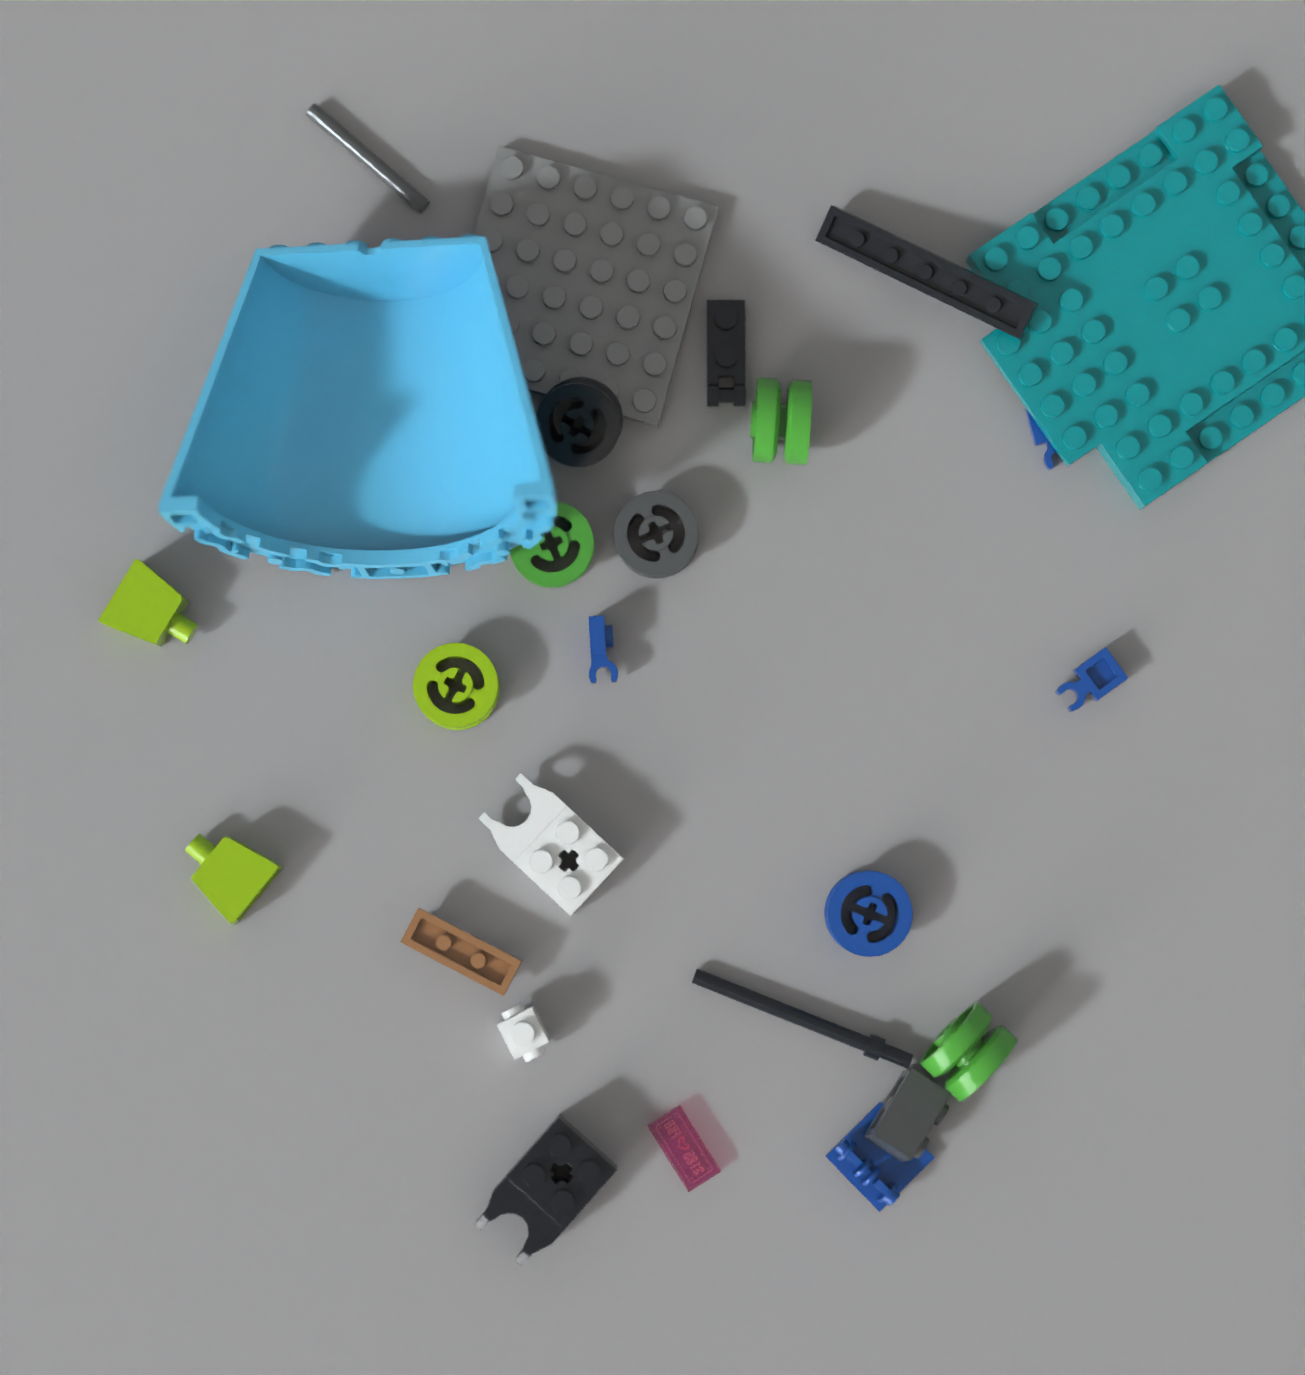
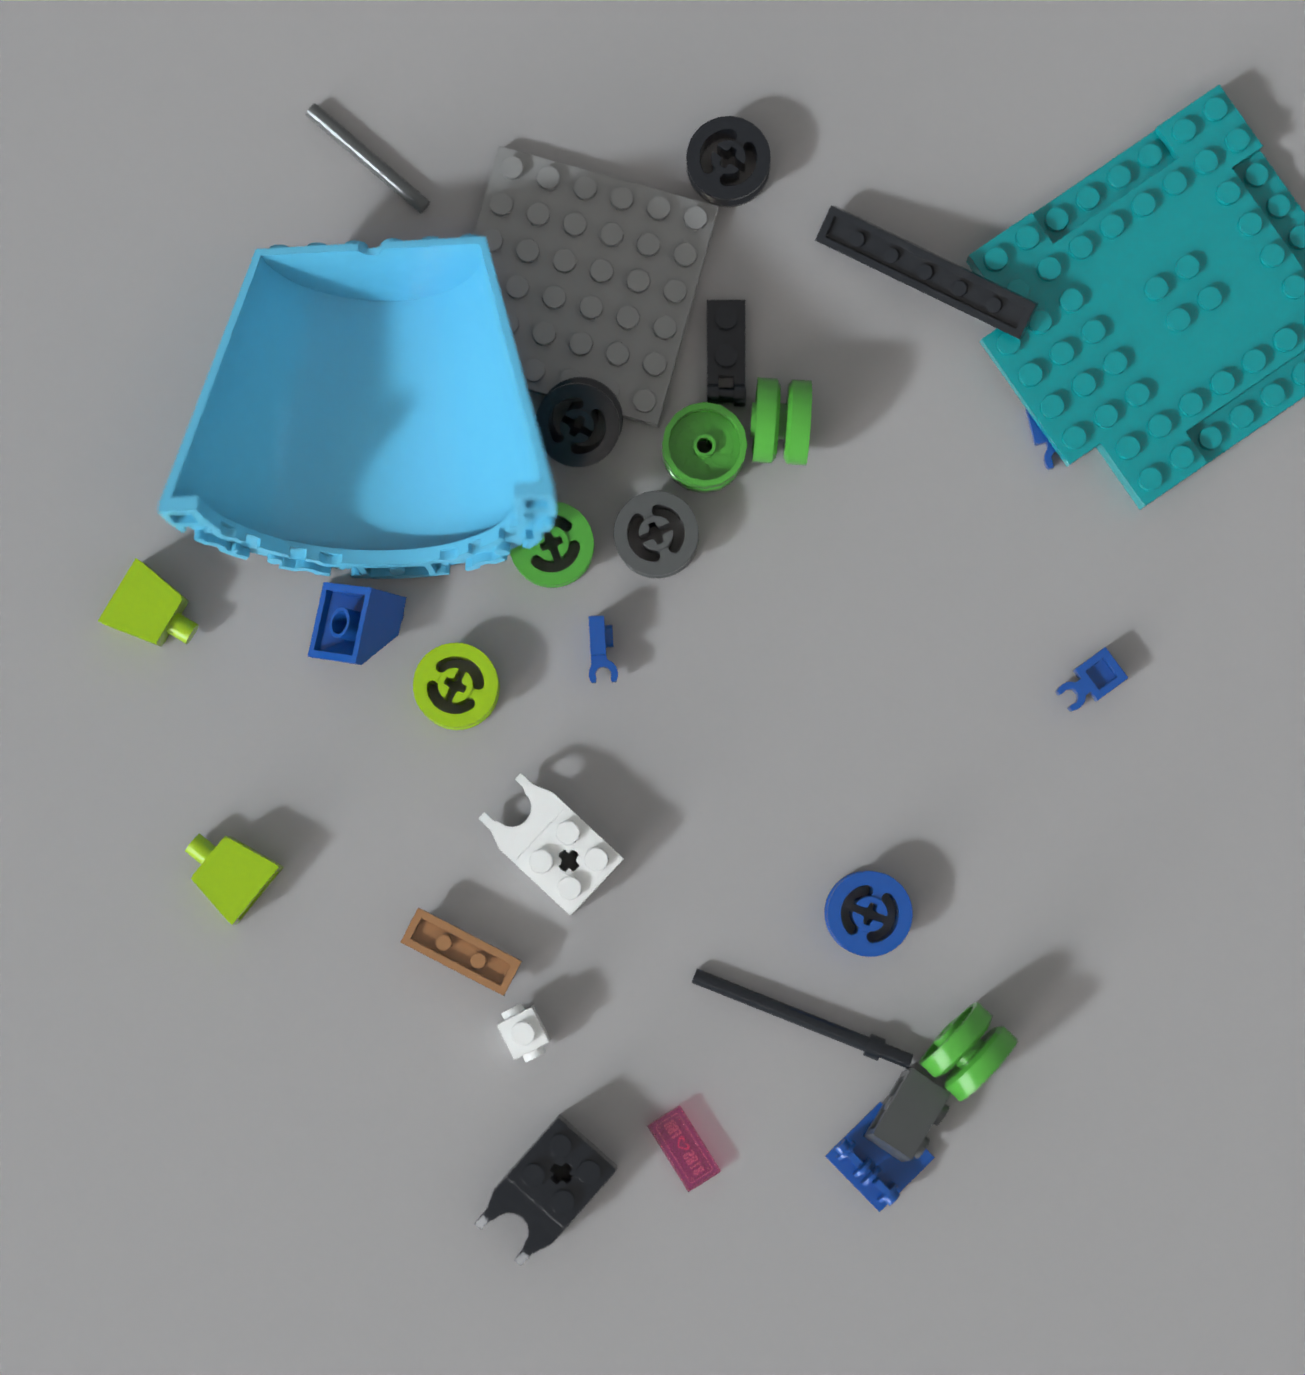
(354, 622): none -> blue slope
(700, 470): none -> bright green wheel
(746, 138): none -> black wheel

